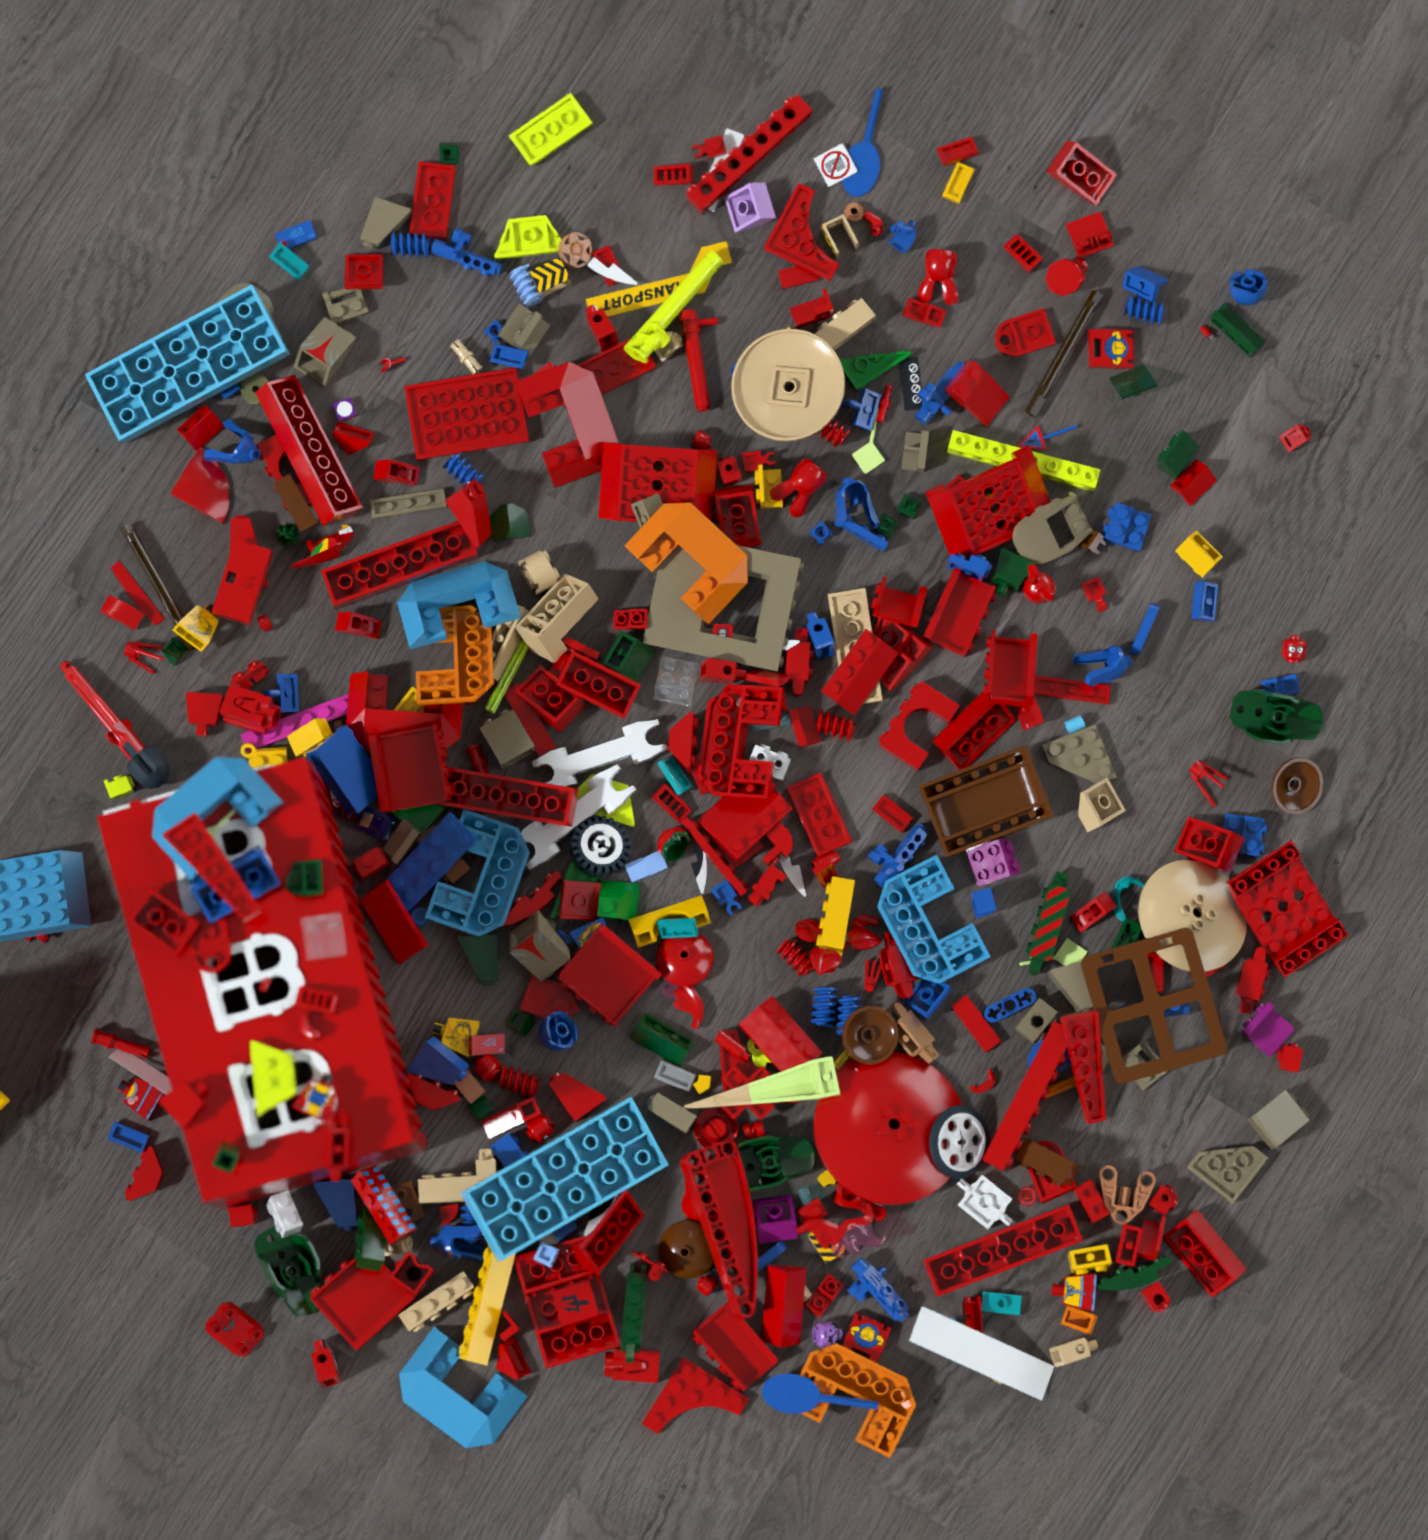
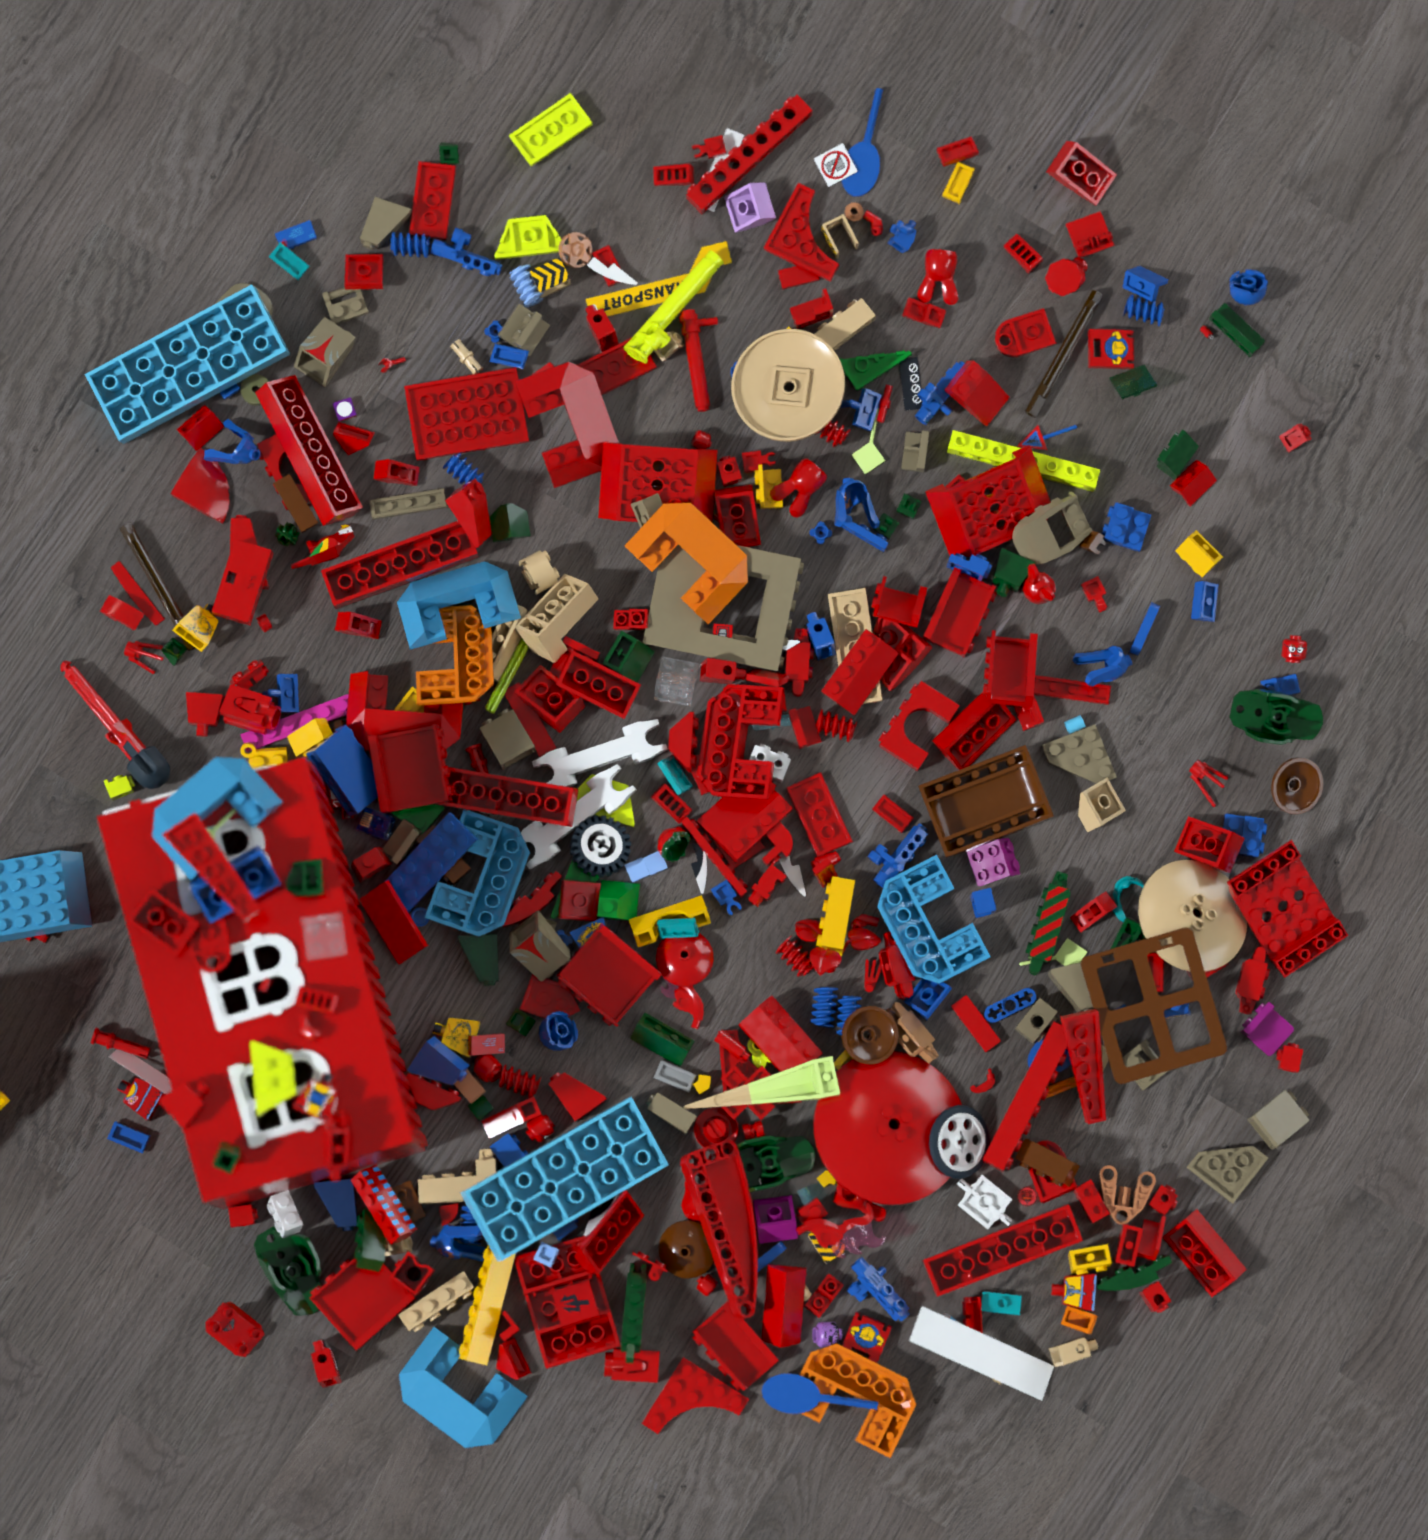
(146, 1176): red slope -> none

